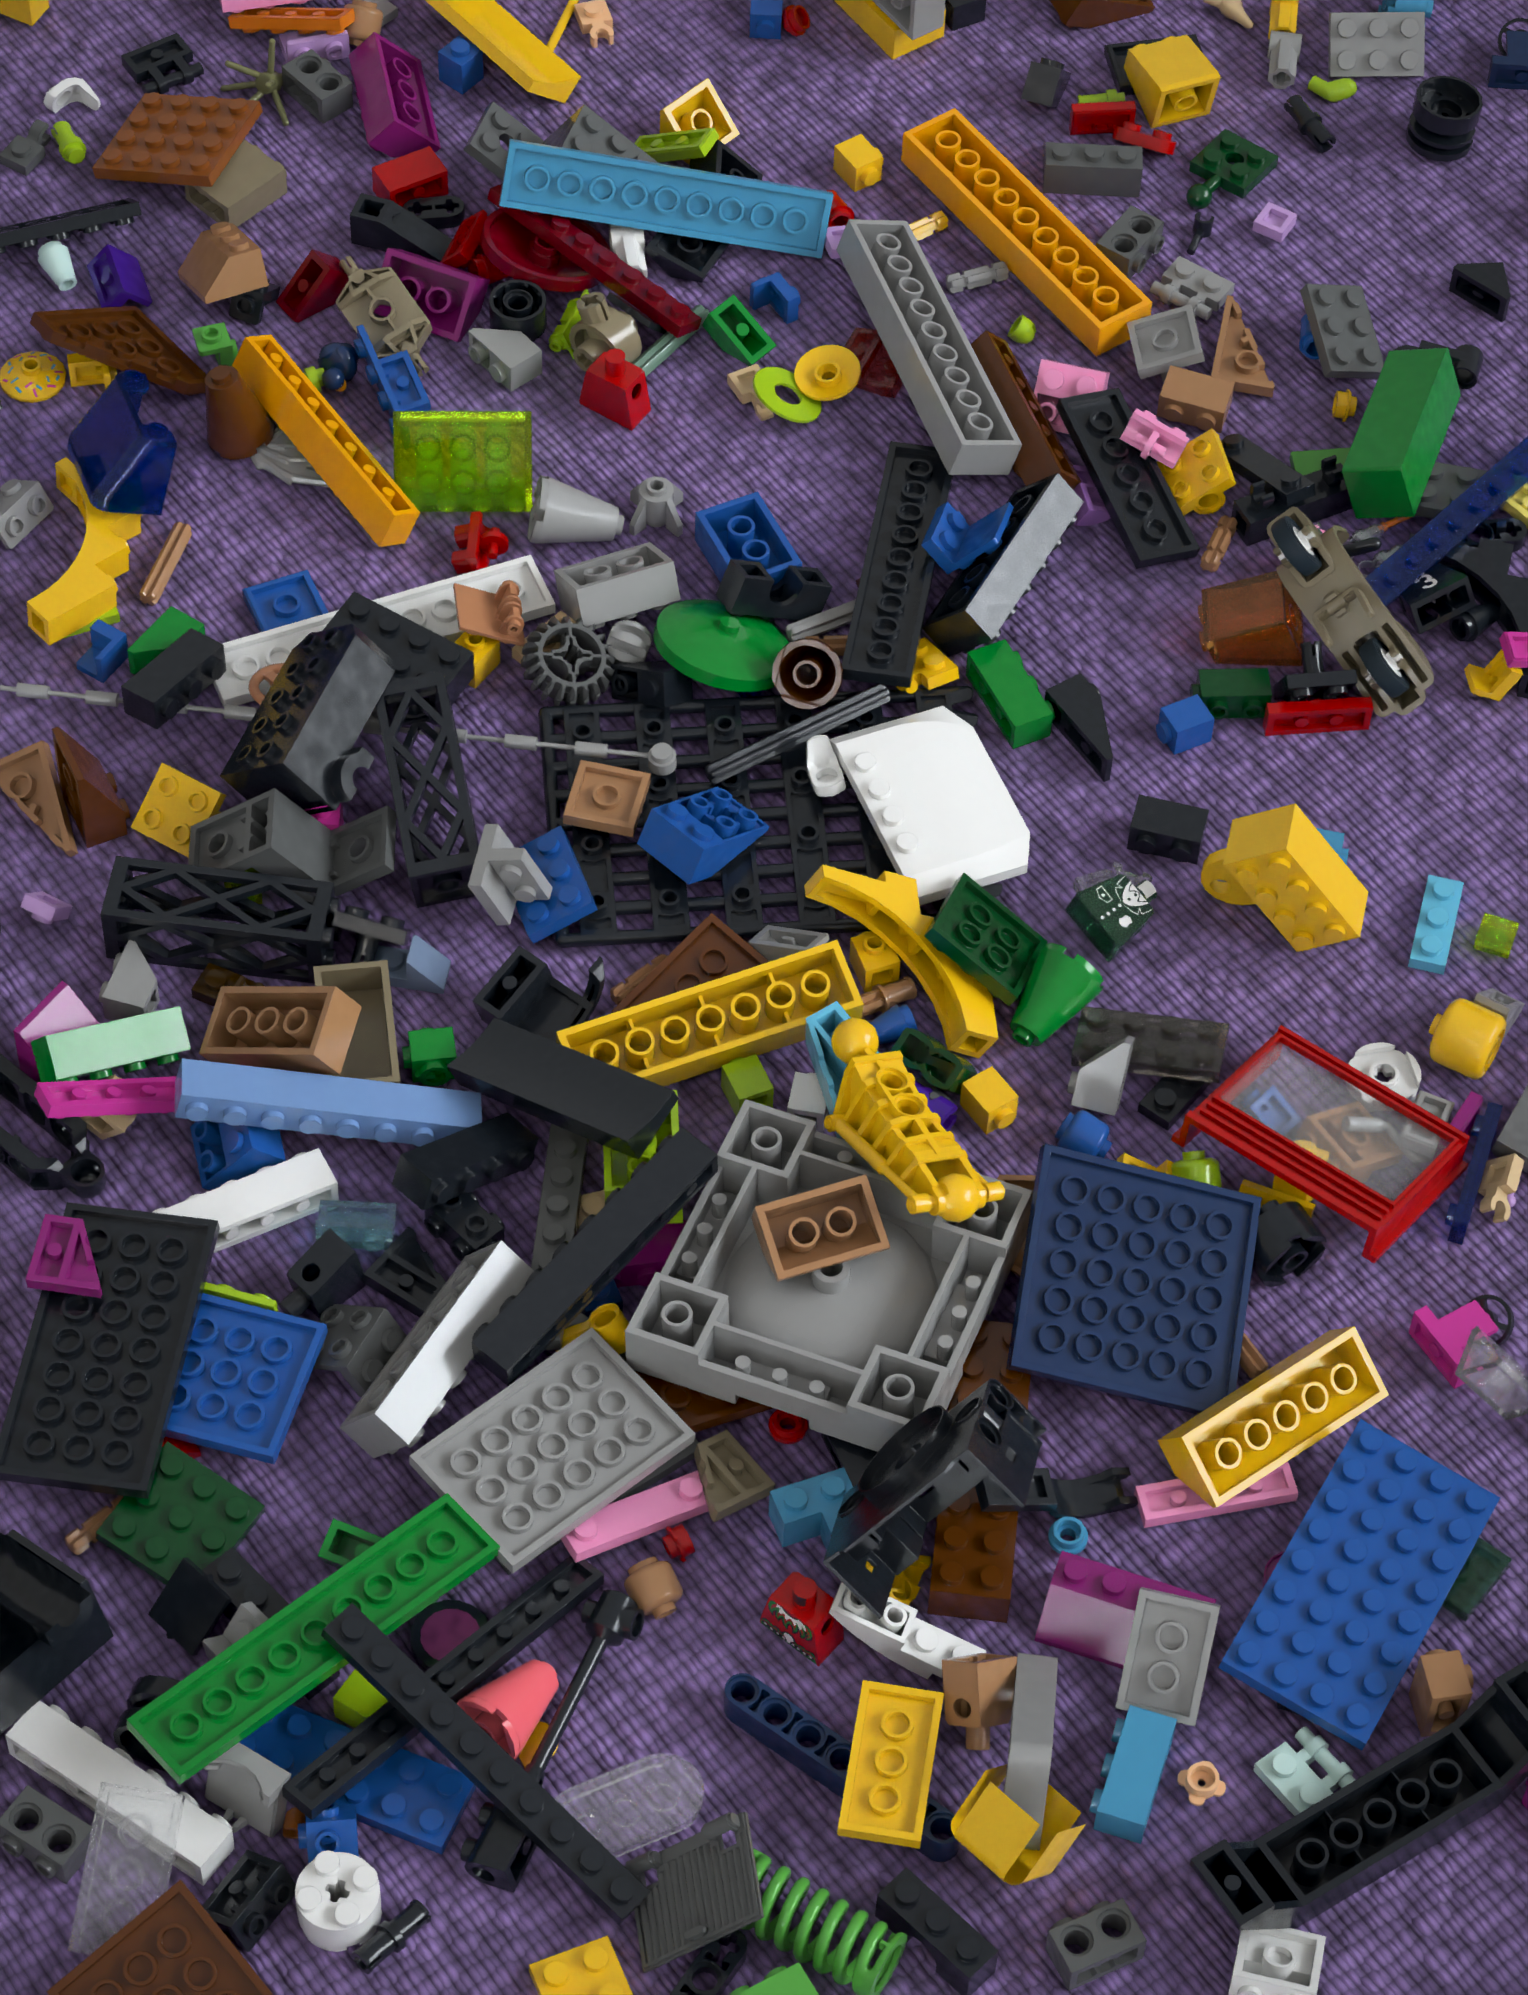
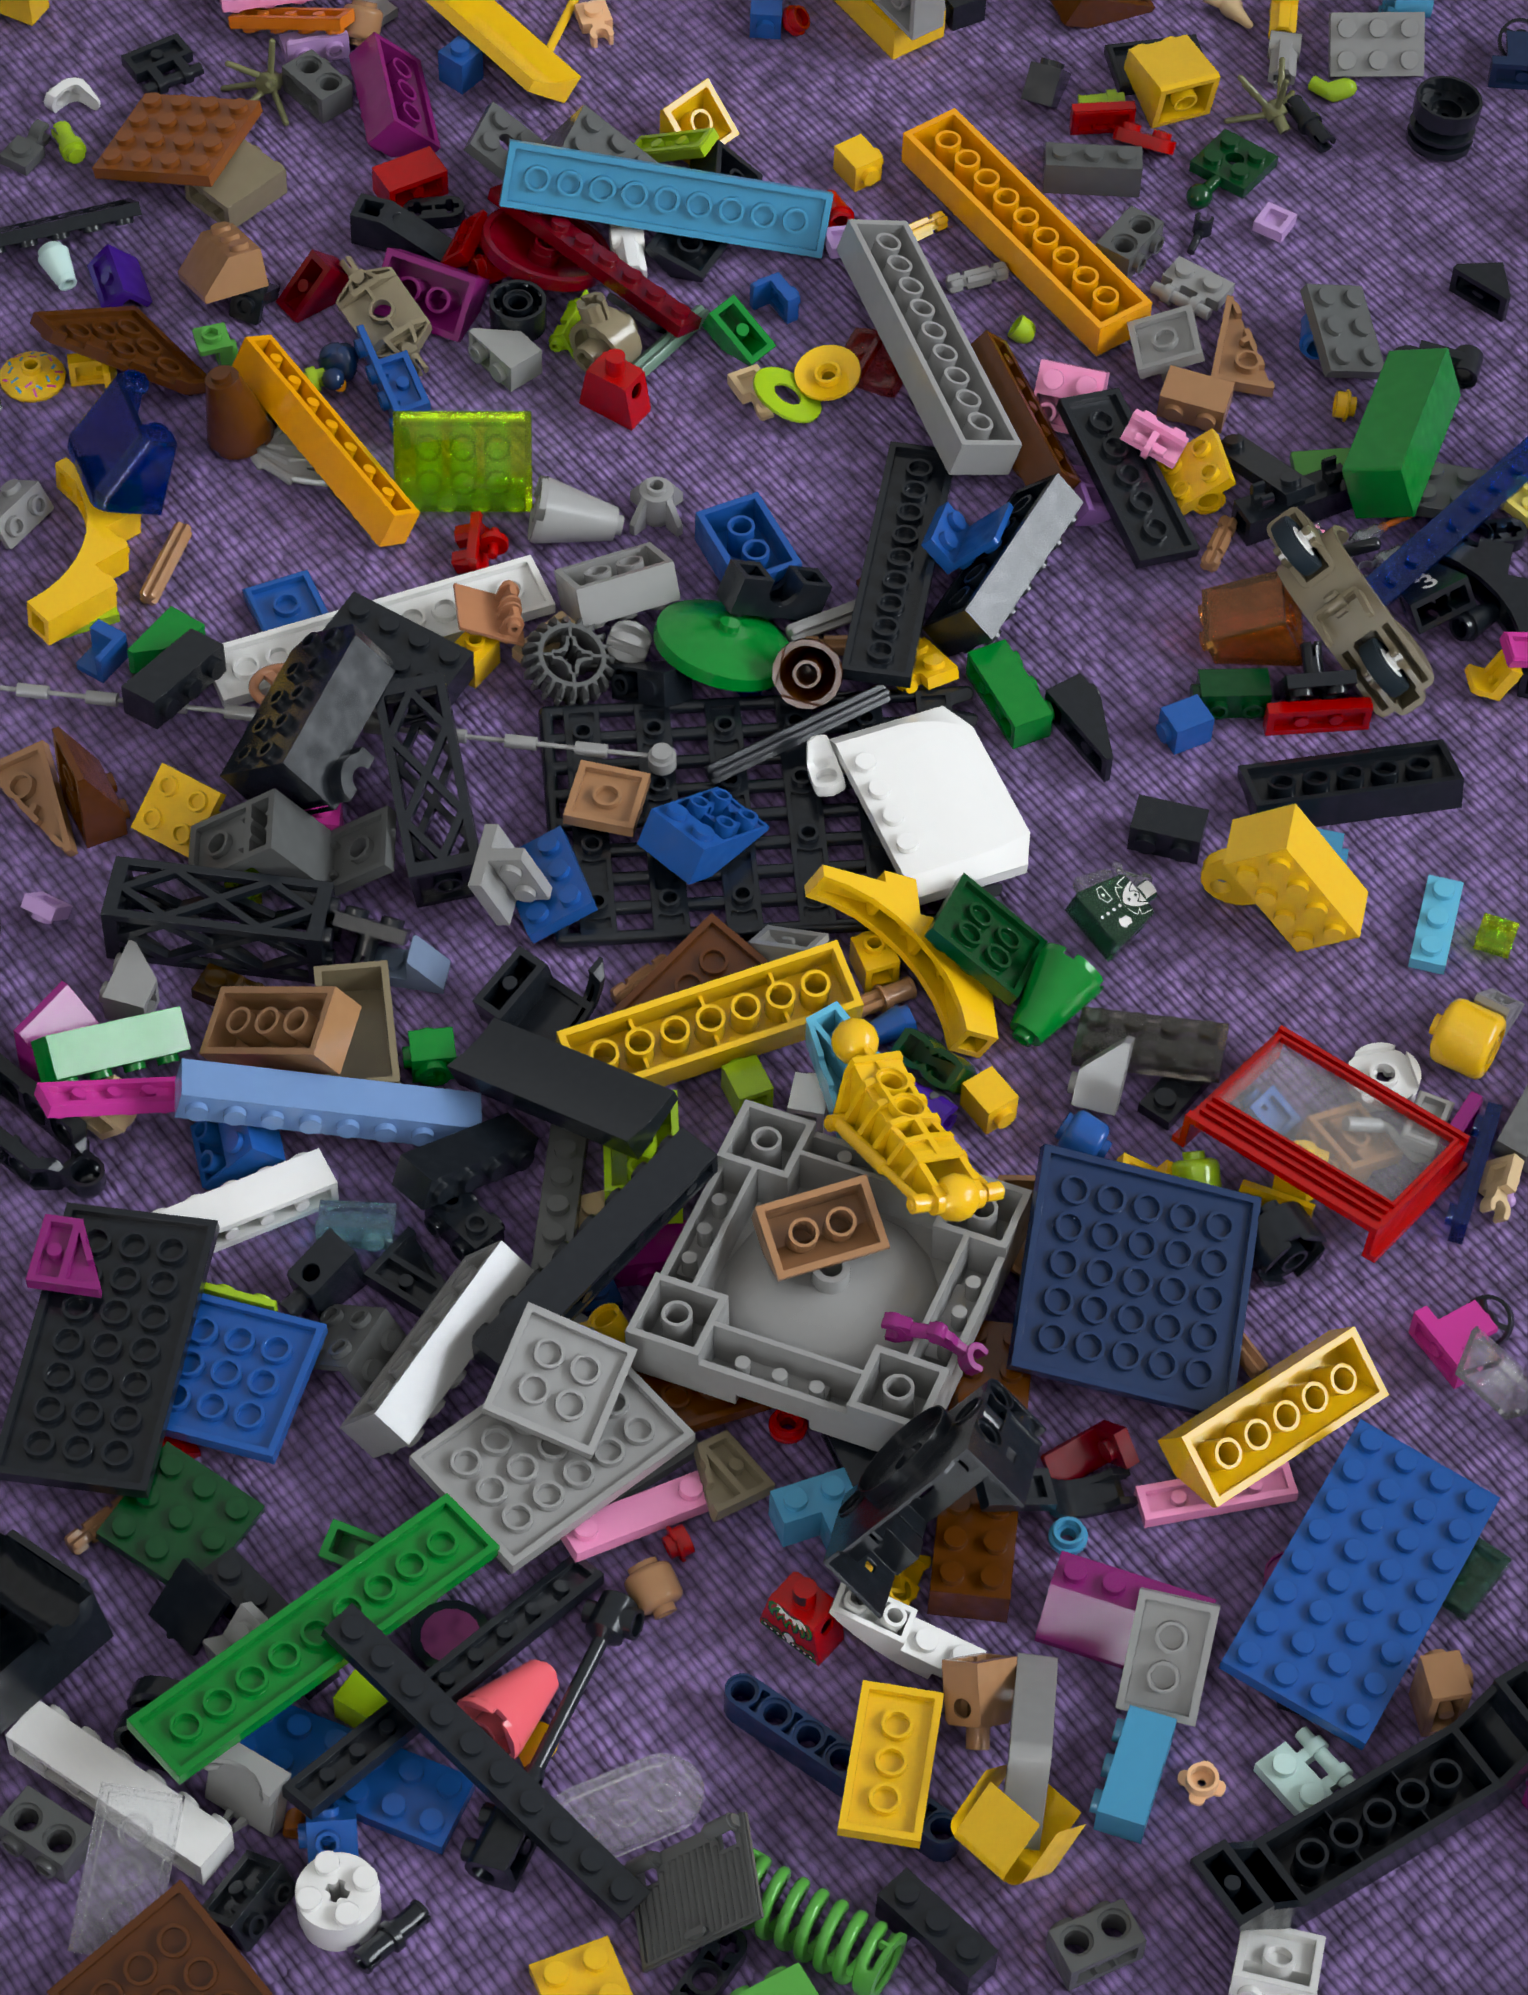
(559, 1380): none -> light grey plate
(903, 1329): none -> magenta piece
(1091, 1450): none -> dark red bracket
(1273, 110): none -> olive plant
(1358, 783): none -> black arch

